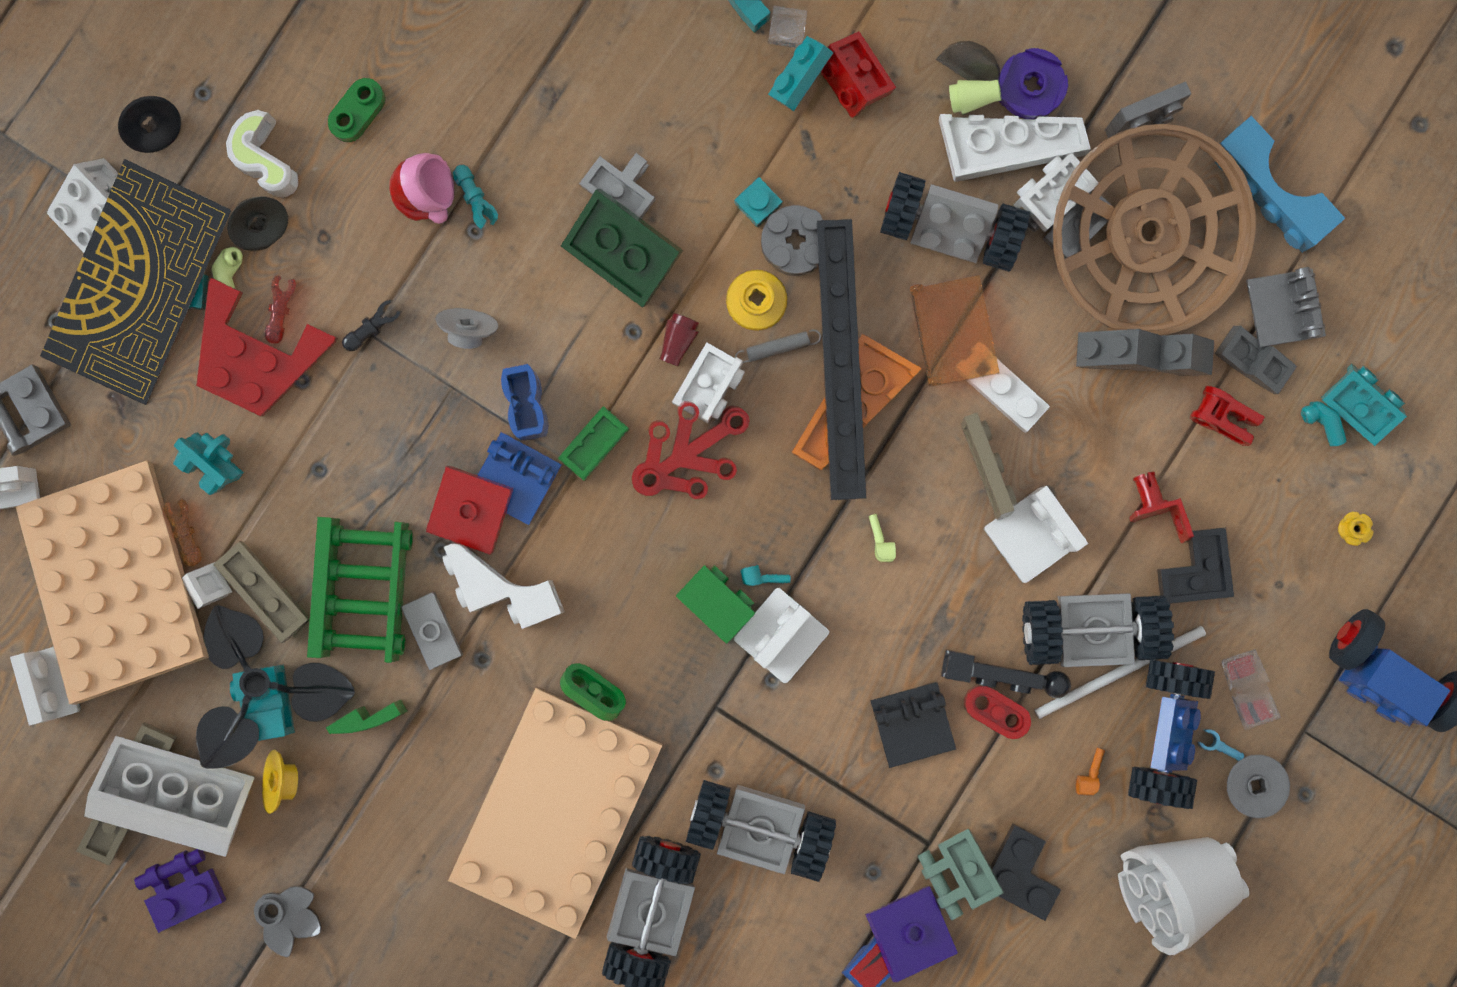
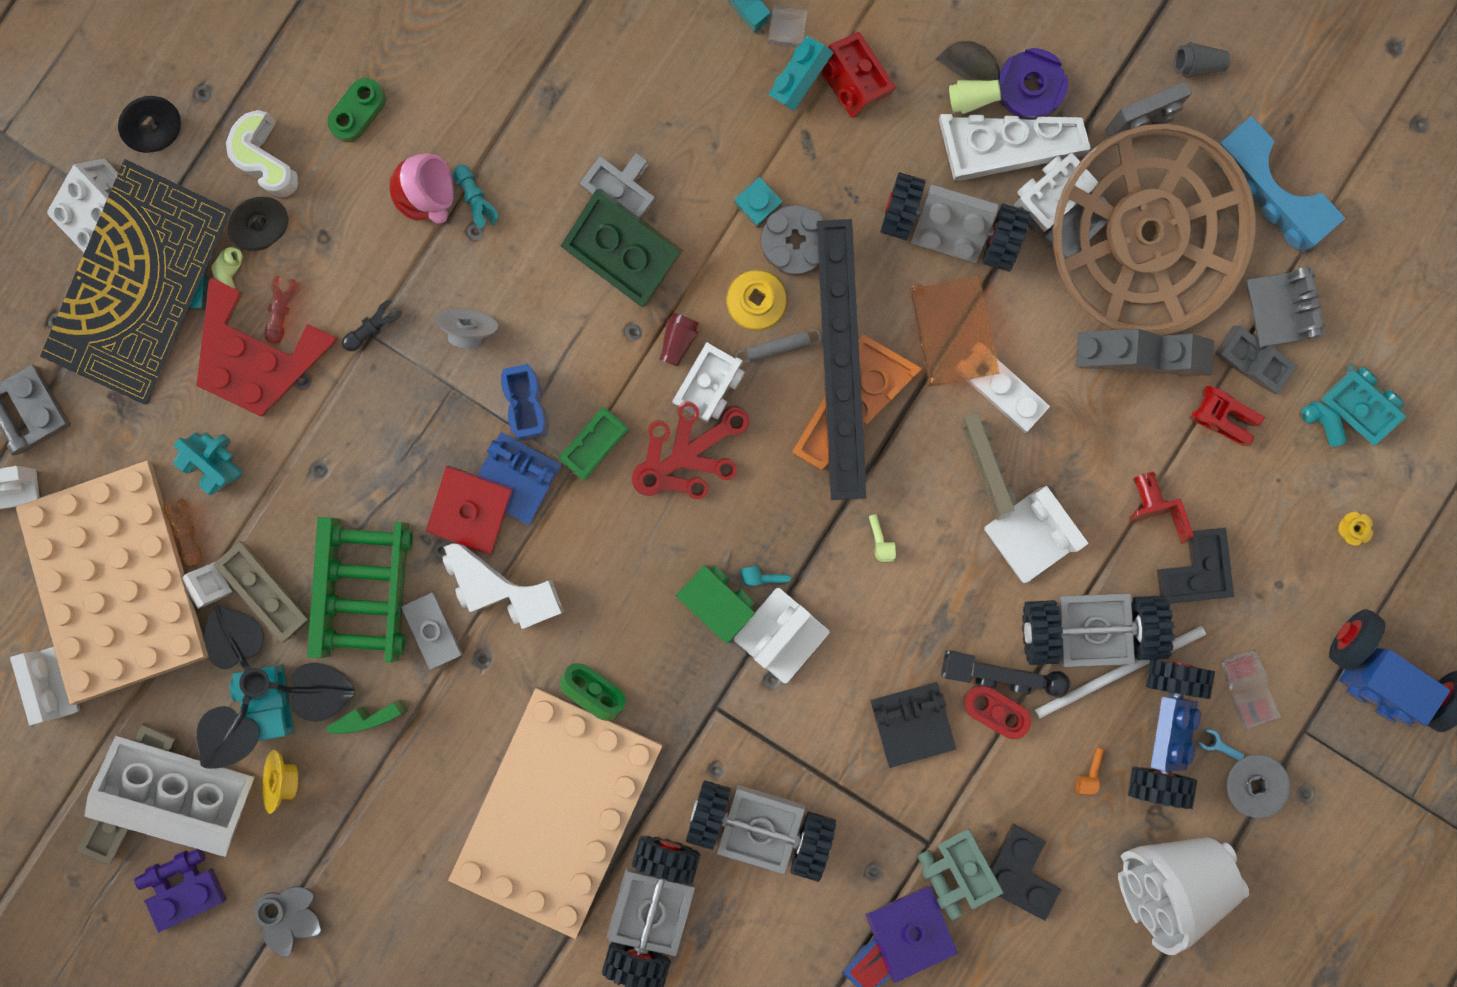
(1200, 60): none -> dark grey cone

